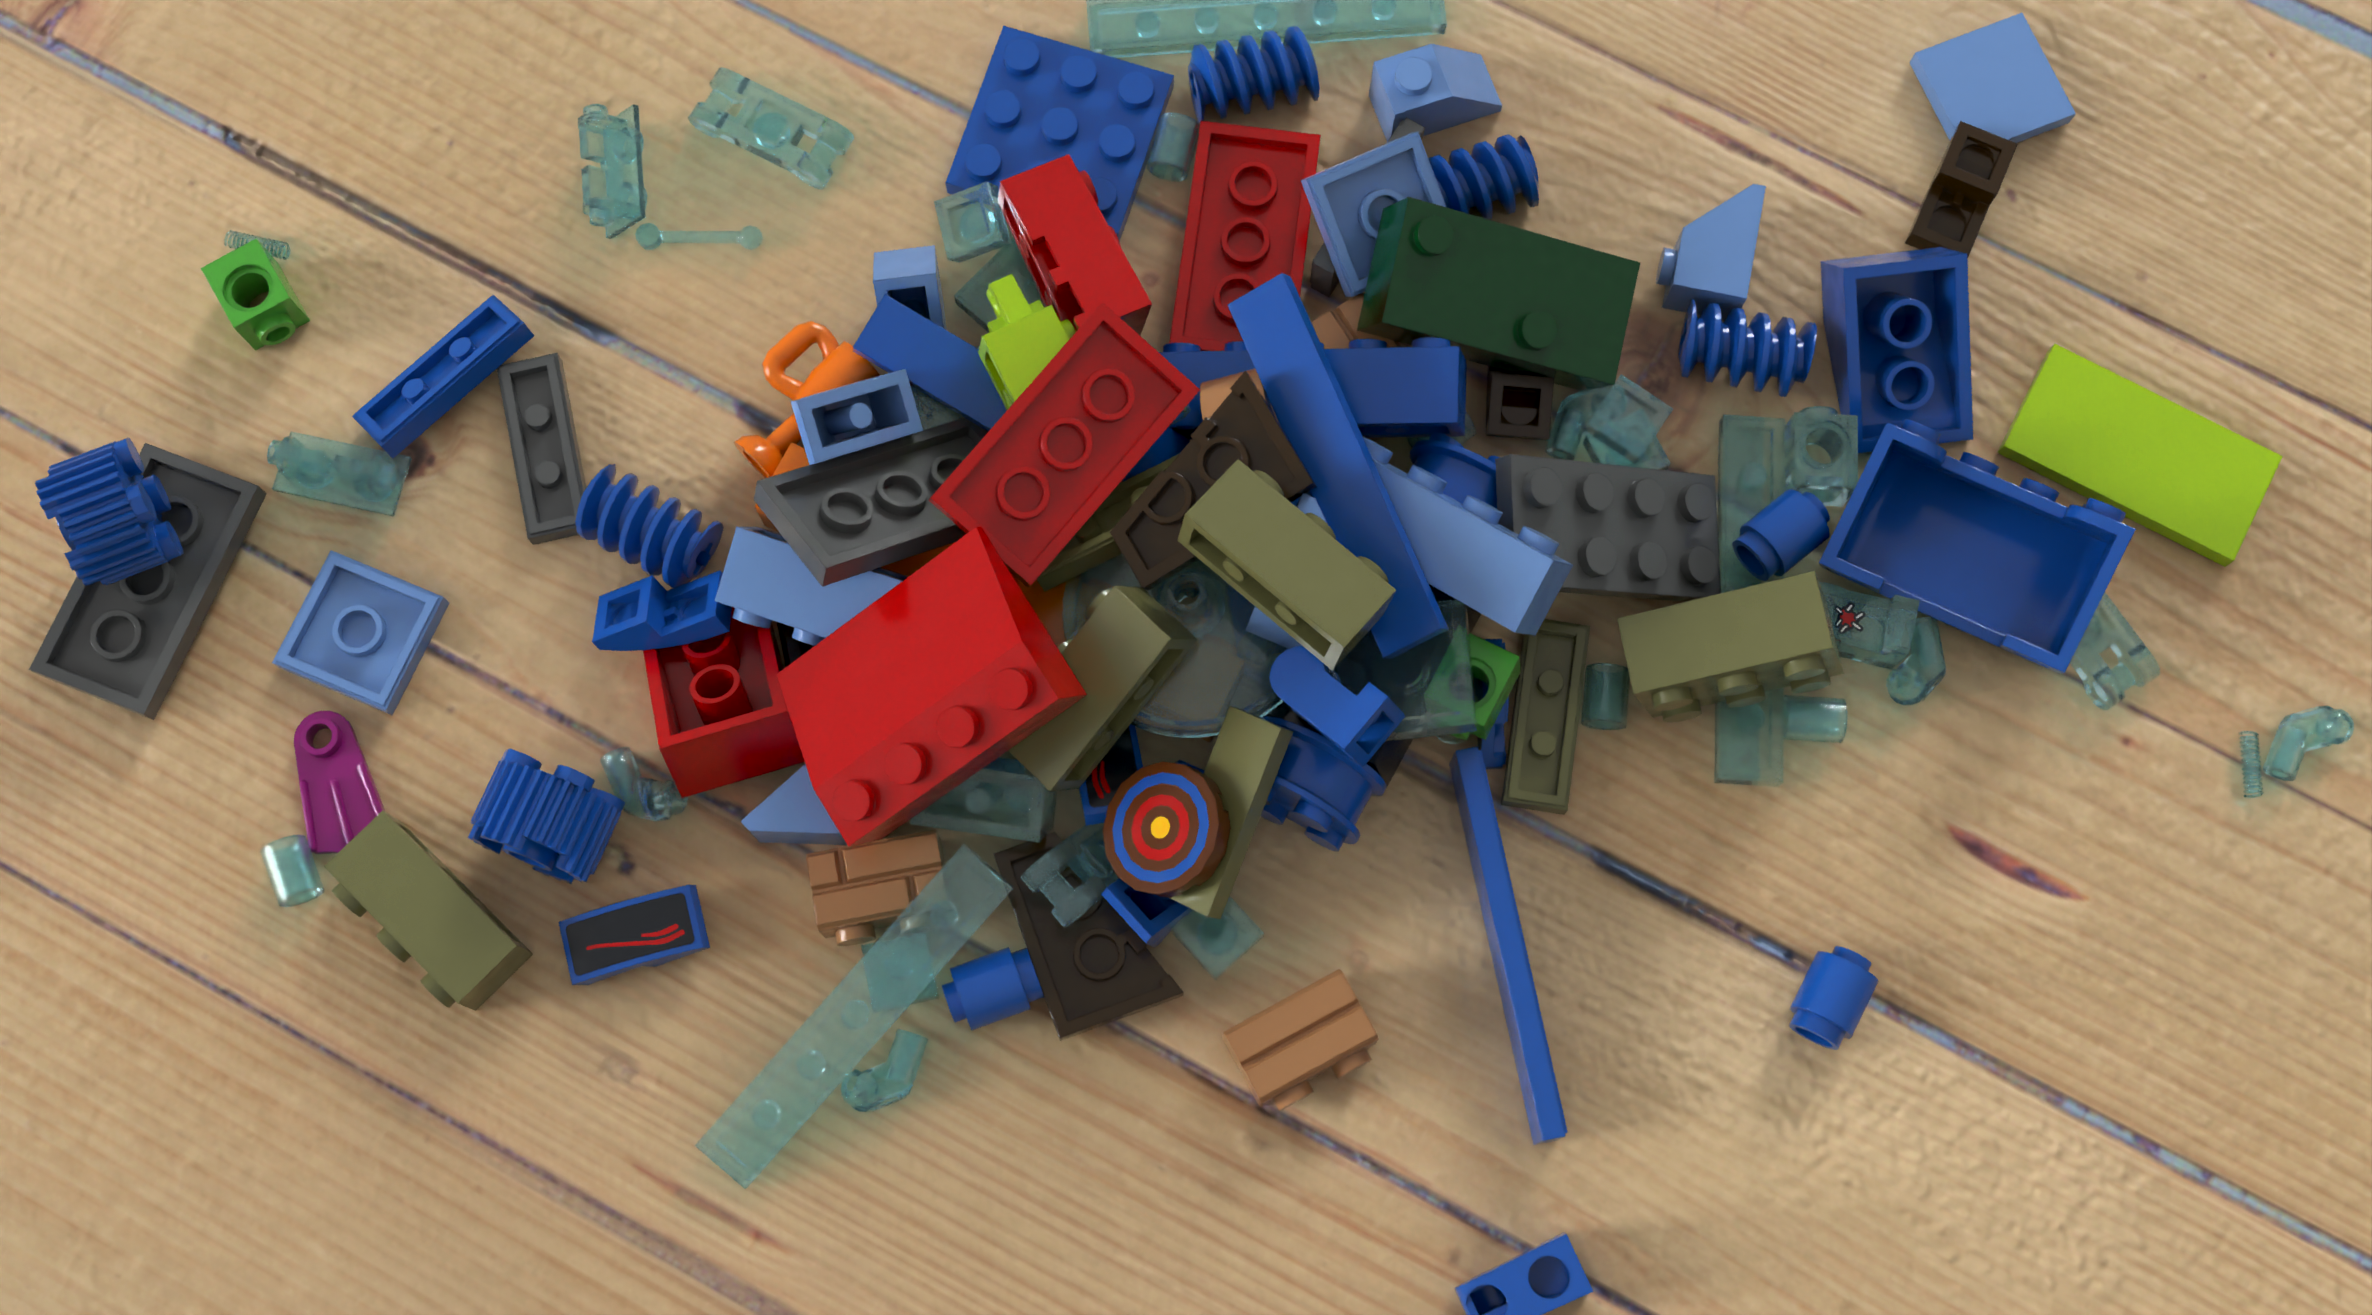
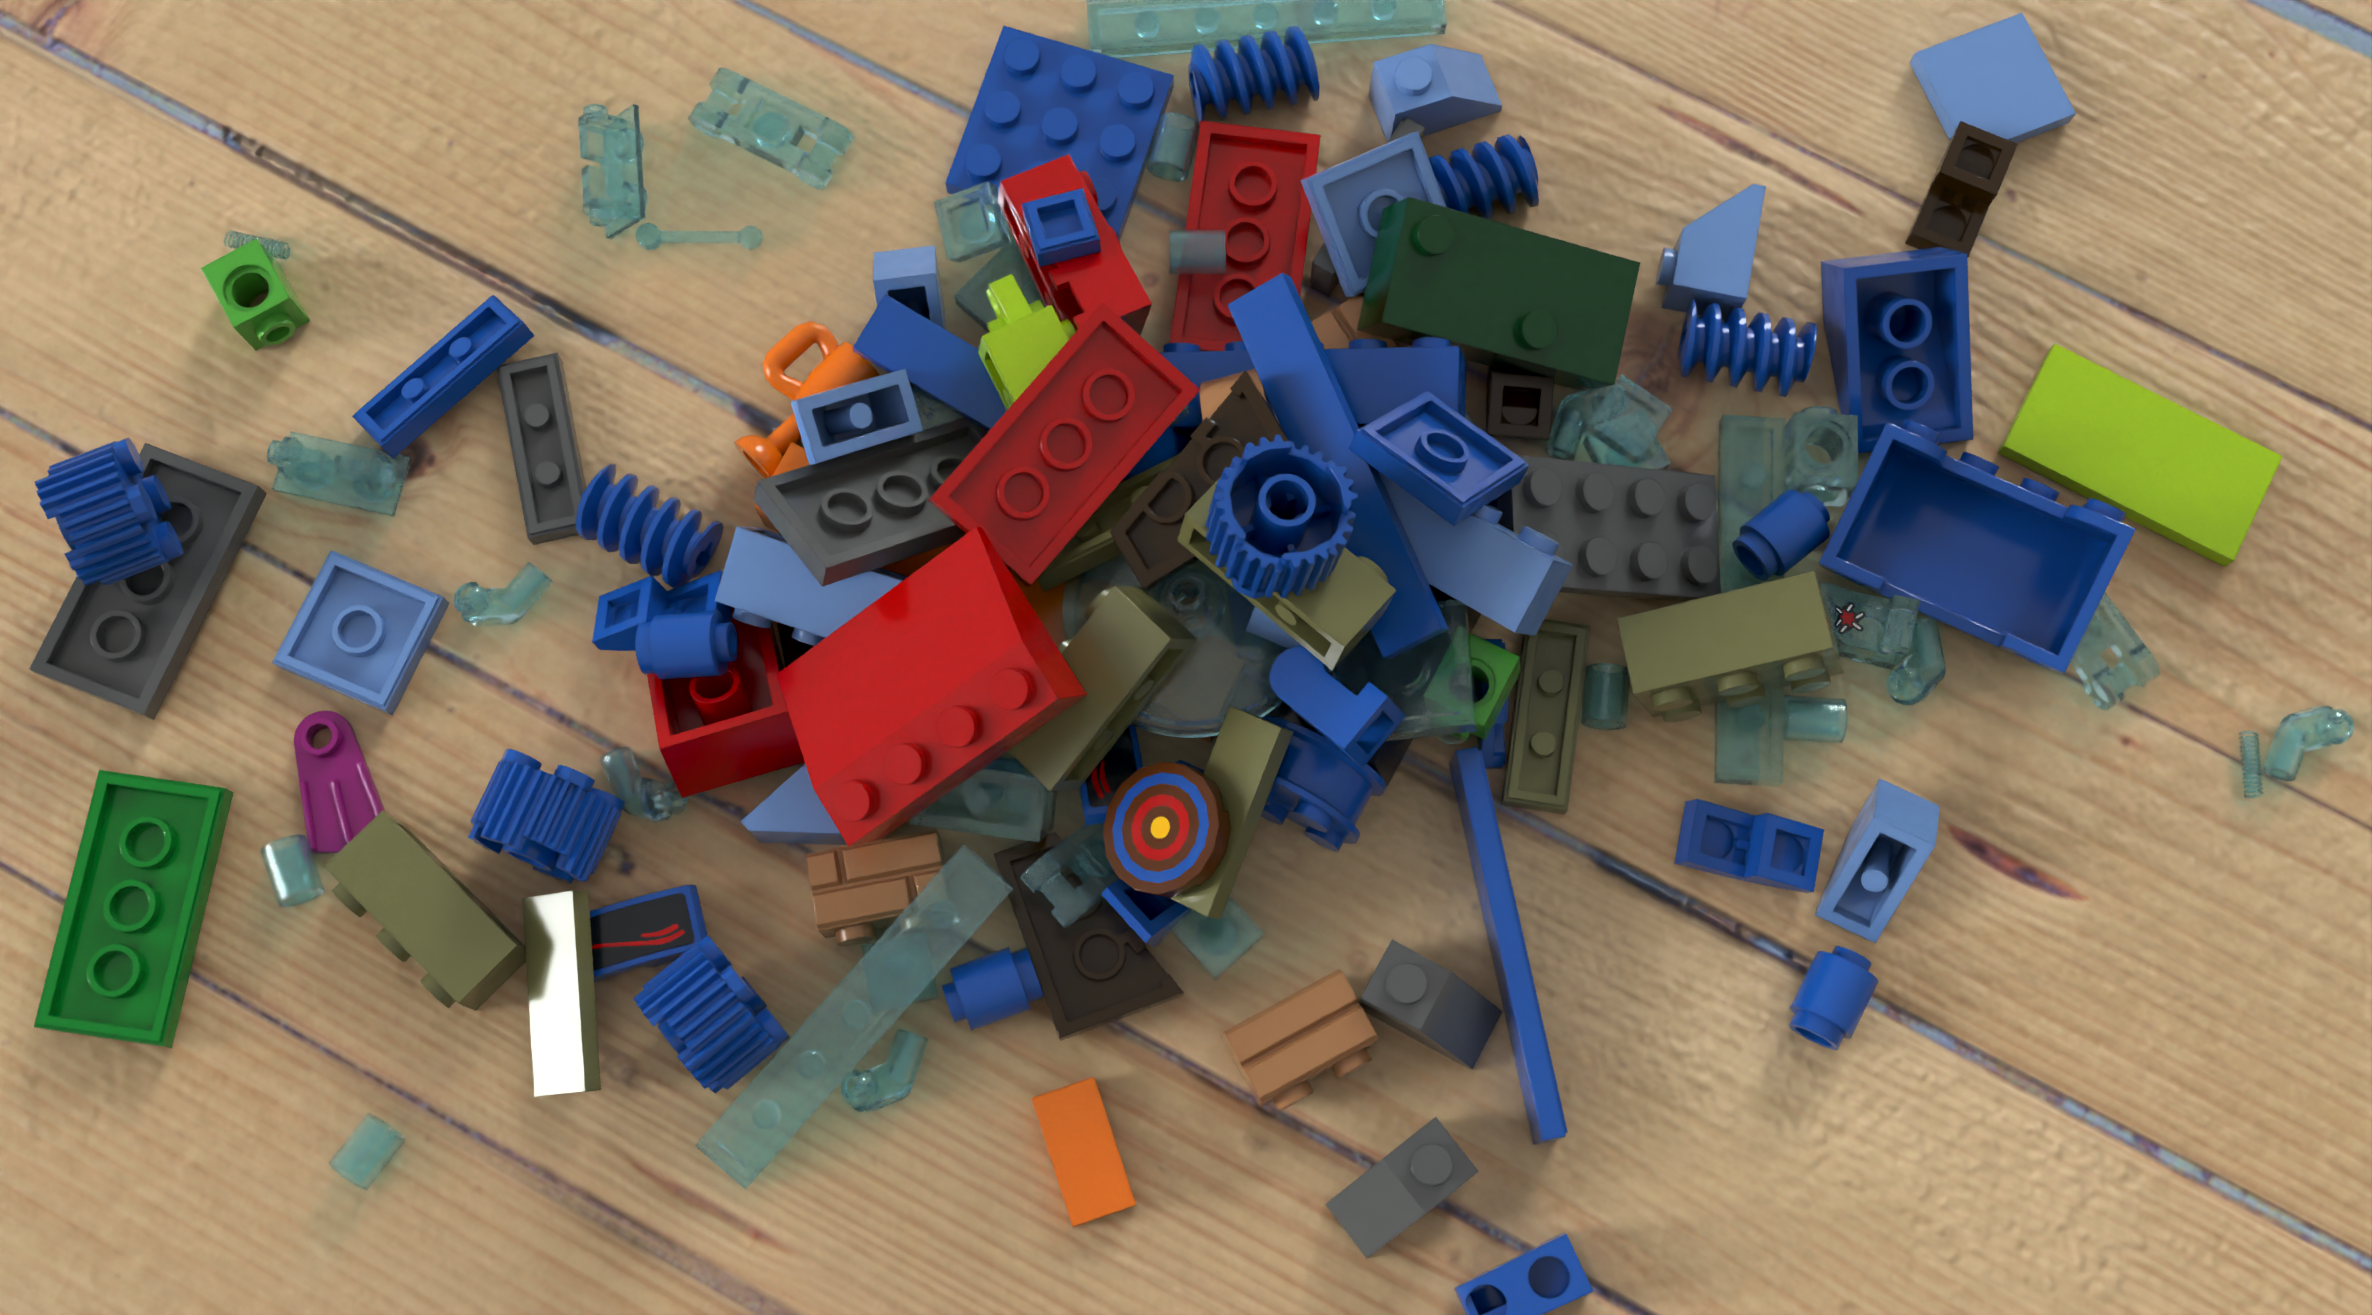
(134, 909): none -> green plate
(367, 1151): none -> clear light blue hinge
(501, 605): none -> clear light blue arm
(561, 993): none -> tile
(686, 645): none -> blue brick
(711, 1016): none -> blue brick
(1061, 227): none -> blue tile
(1083, 1152): none -> orange tile
(1197, 251): none -> clear light blue hinge
(1312, 521): none -> blue brick
(1401, 1187): none -> dark grey slope
(1429, 1005): none -> dark grey slope
(1439, 457): none -> blue tile
(1749, 846): none -> blue slope
(1879, 860): none -> medium blue slope

